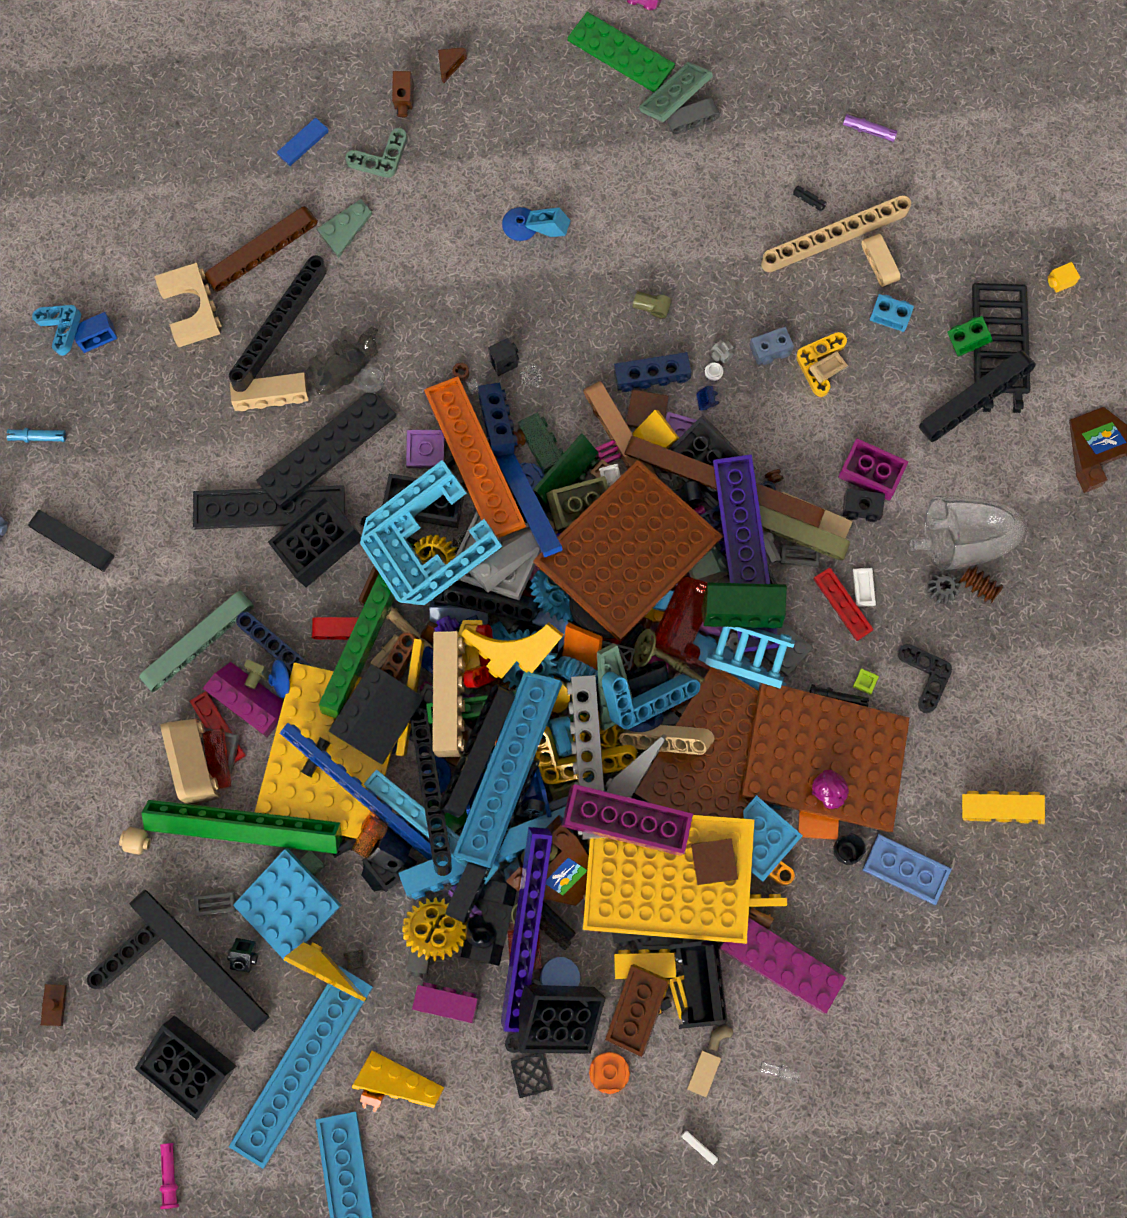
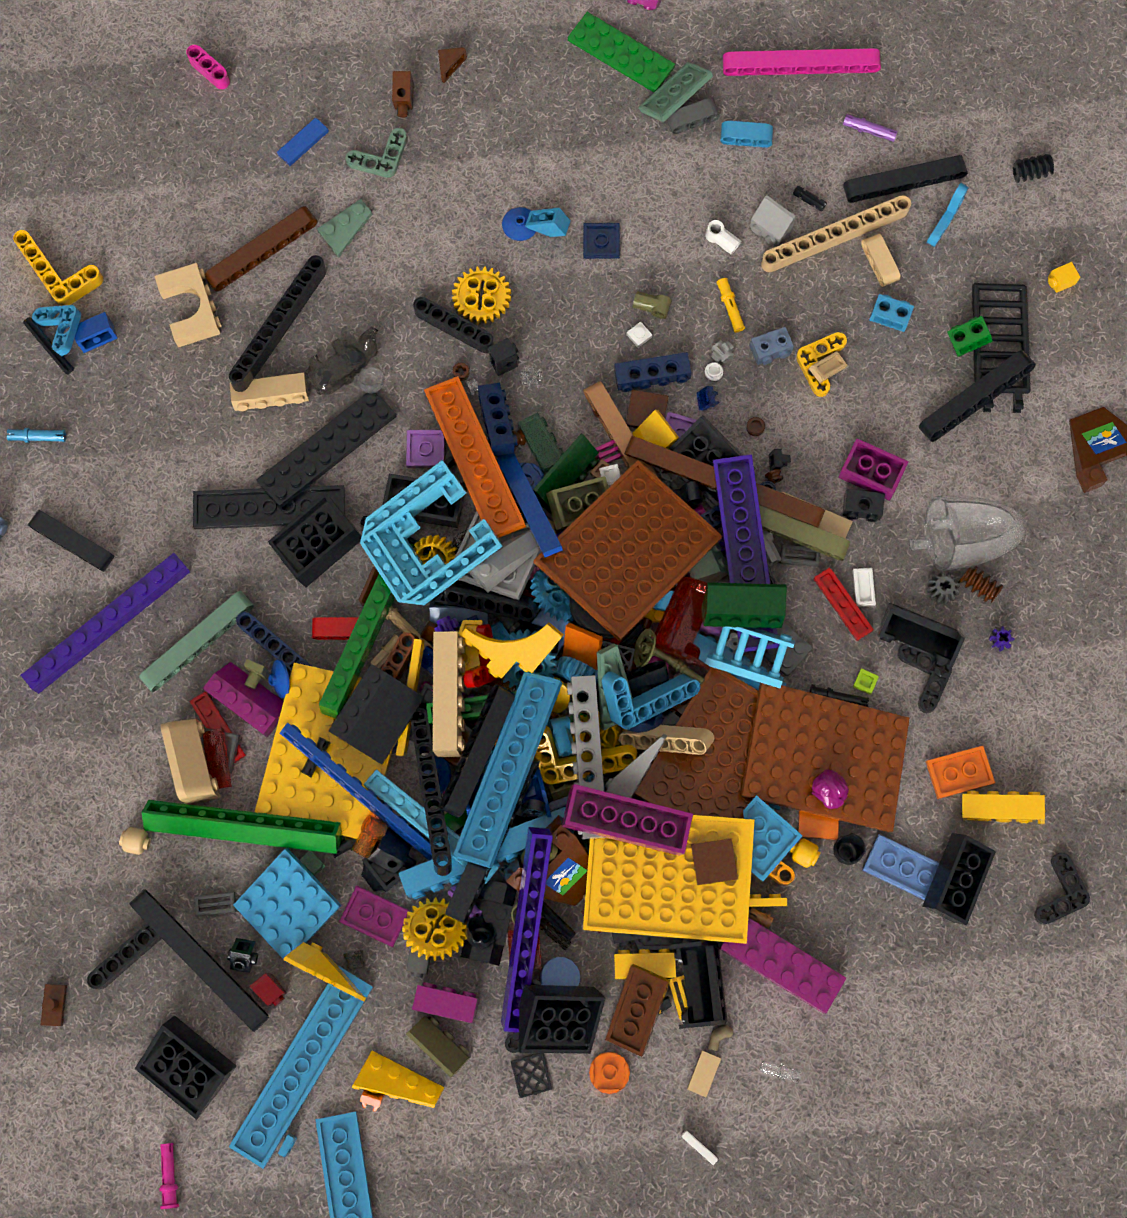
(47, 345): none -> black axle
(48, 274): none -> yellow beam
(105, 623): none -> dark purple brick
(204, 60): none -> dark pink beam
(269, 989): none -> dark red slope
(287, 1145): none -> dark azure tile
(374, 916): none -> magenta tile
(439, 1045): none -> olive slope
(448, 318): none -> black beam
(499, 296): none -> yellow gear
(601, 240): none -> dark blue tile
(639, 334): none -> white plate
(723, 237): none -> white piece
(729, 301): none -> yellow pin
(746, 134): none -> dark azure beam
(755, 426): none -> reddish brown tile
(772, 222): none -> light grey slope
(778, 460): none -> black tile
(801, 62): none -> dark pink beam
(805, 853): none -> yellow head
(905, 178): none -> black beam
(921, 633): none -> black windscreen
(949, 214): none -> dark azure beam
(959, 878): none -> black brick
(960, 772): none -> orange plate
(995, 639): none -> dark purple gear
(1032, 166): none -> black piece
(1071, 891): none -> black beam

